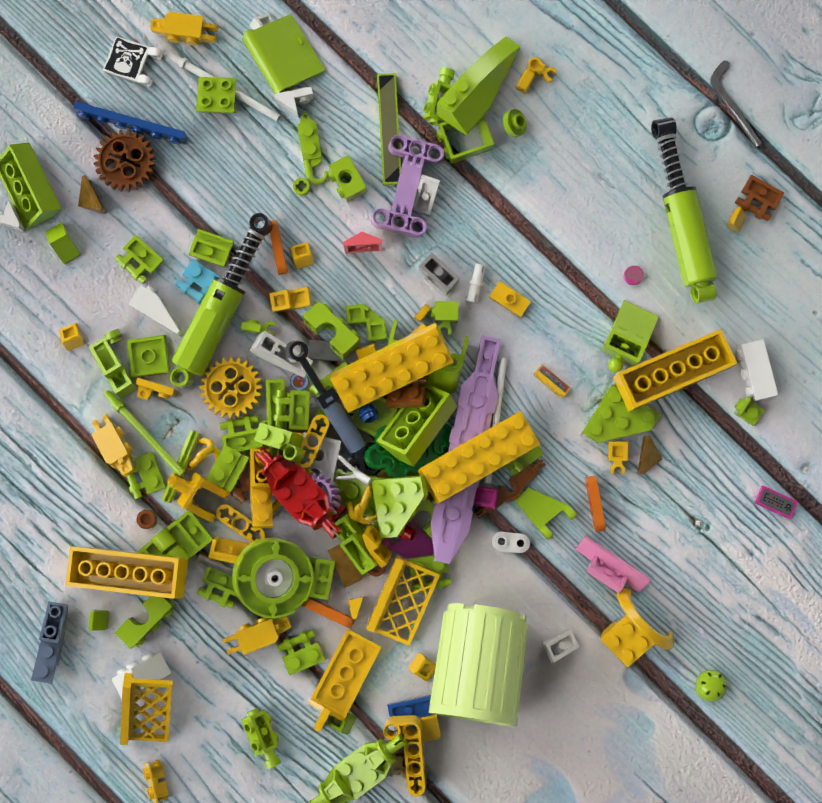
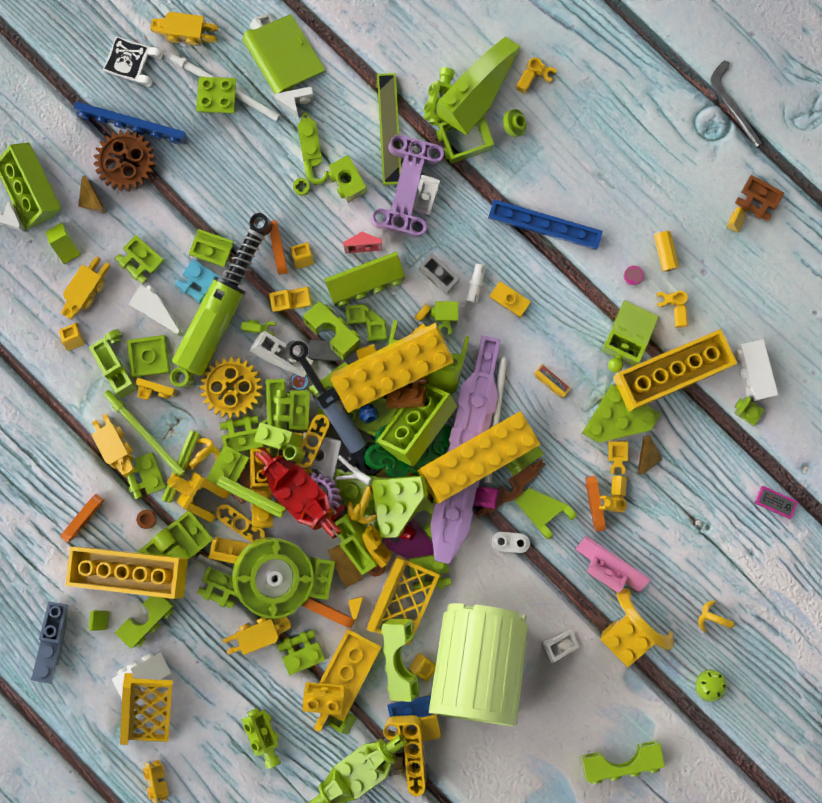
(82, 518): none -> orange beam
(84, 288): none -> yellow hinge
(251, 496): none -> lime axle
(323, 698): none -> yellow bracket
(365, 279): none -> lime slope
(401, 683): none -> lime arch
(545, 224): none -> blue plate
(618, 490): none -> yellow bar
(646, 758): none -> lime arch
(666, 251): none -> yellow axle
(680, 312): none -> yellow bar
(685, 218): lime piece -> none
(706, 615): none -> yellow piece

